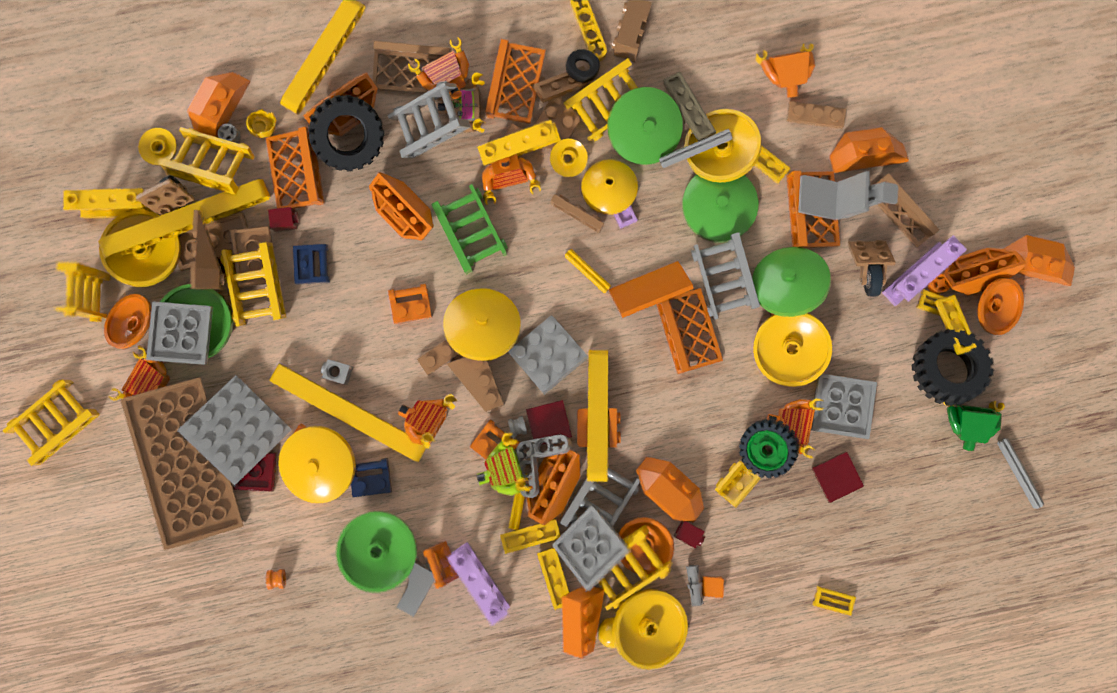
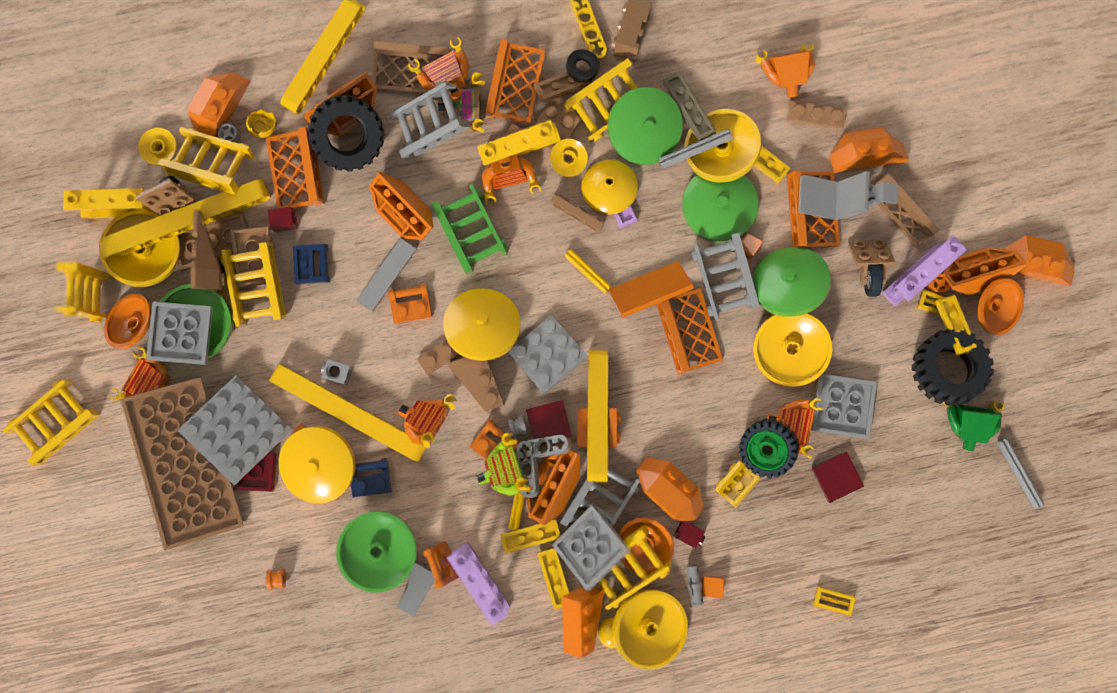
(386, 274): none -> light grey tile
(750, 245): none -> orange slope

